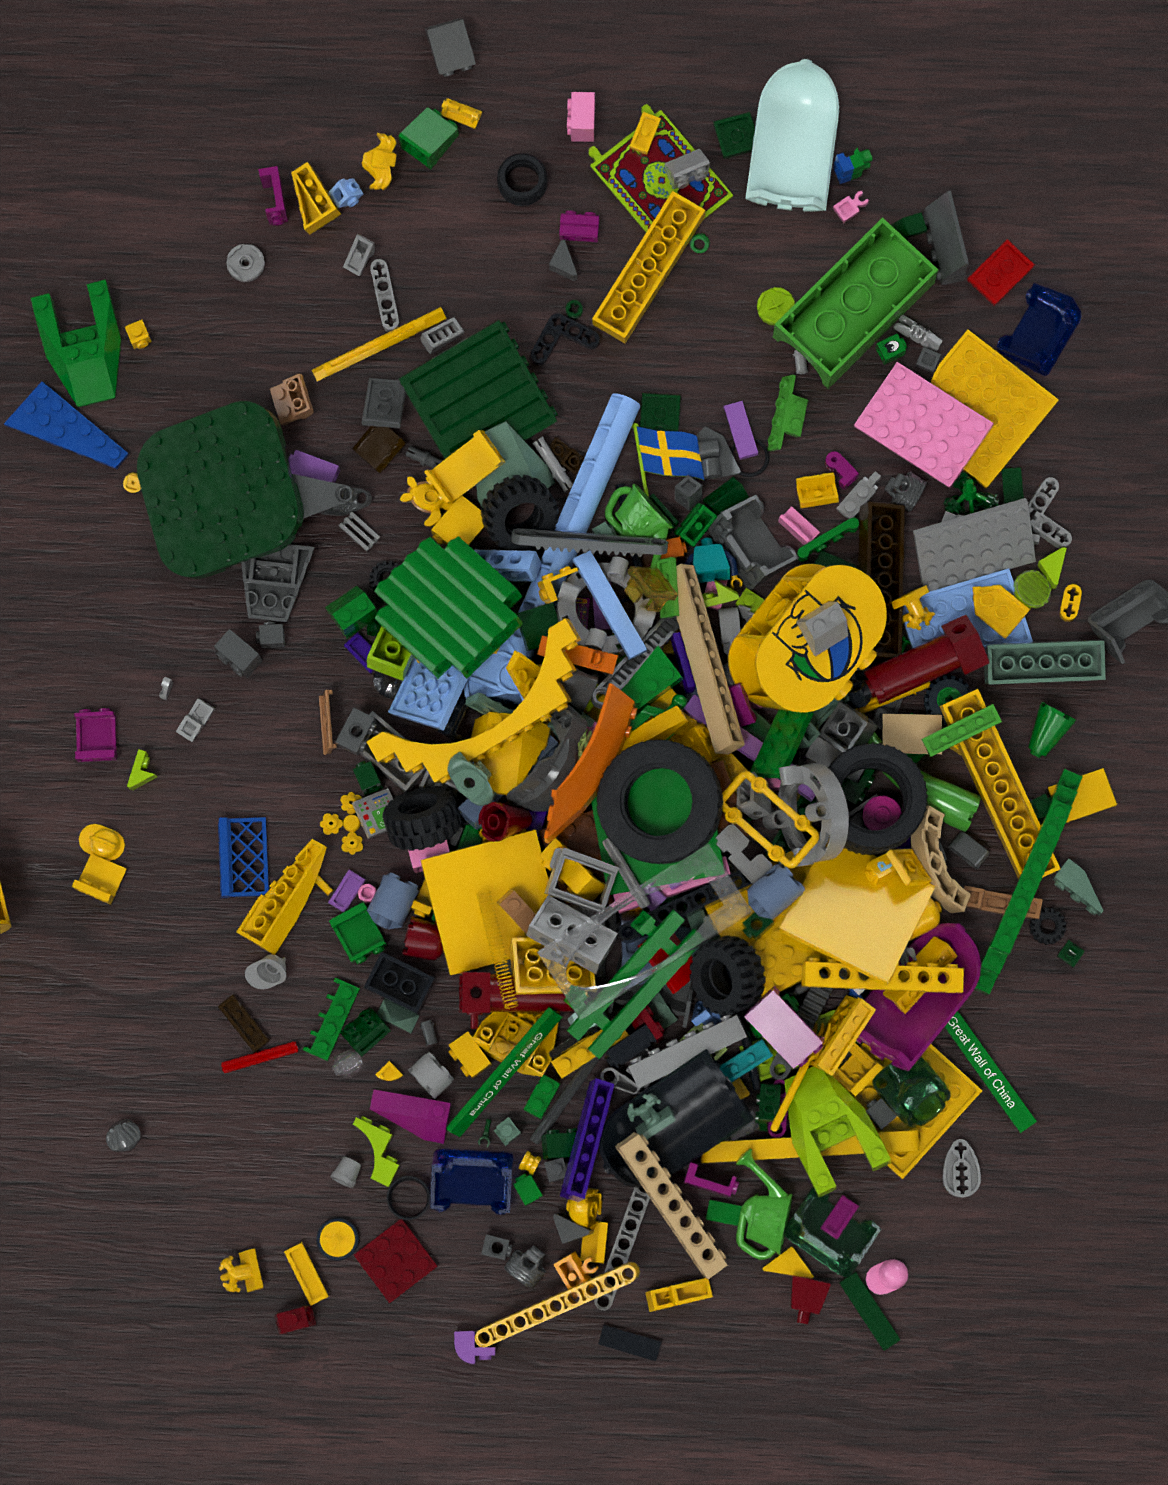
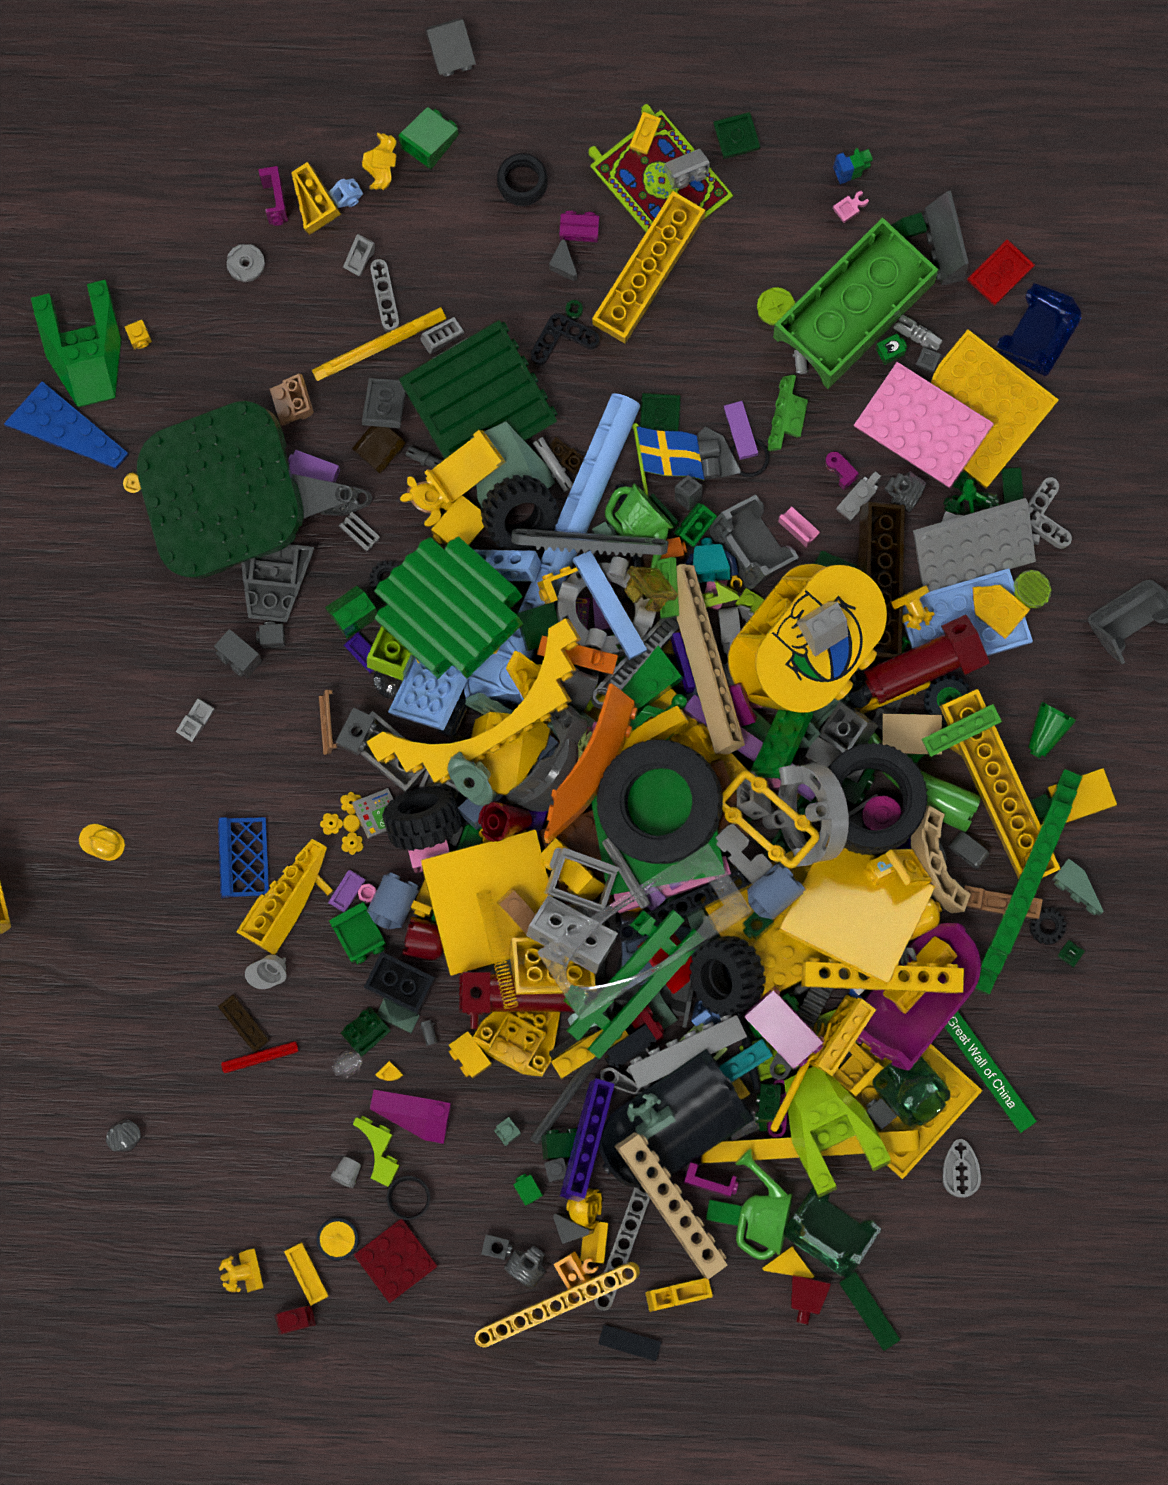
(96, 735): magenta panel -> none
(100, 879): yellow bracket -> none
(138, 776): lime slope -> none
(167, 685): light grey tile -> none
(333, 1020): green hinge -> none
(367, 778): dark green brick -> none
(373, 628): dark green hinge -> none
(431, 1075): light grey brick -> none
(460, 113): yellow hinge -> none
(465, 1347): medium lavender brick -> none
(471, 1179): clear blue windscreen -> none
(485, 1133): dark green hand -> none
(504, 1072): green tile -> none
(530, 1163): yellow wheel -> none
(542, 1097): green brick -> none
(581, 116): bright pink brick -> none
(699, 236): green piece -> none
(726, 496): dark green panel -> none
(794, 139): light aqua panel -> none
(816, 490): yellow bracket -> none
(835, 535): green plate -> none
(839, 1217): magenta tile -> none
(887, 1276): bright pink cap -> none
(1045, 662): sand green brick -> none
(1052, 565): lime slope -> none
(1075, 603): yellow beam -> none

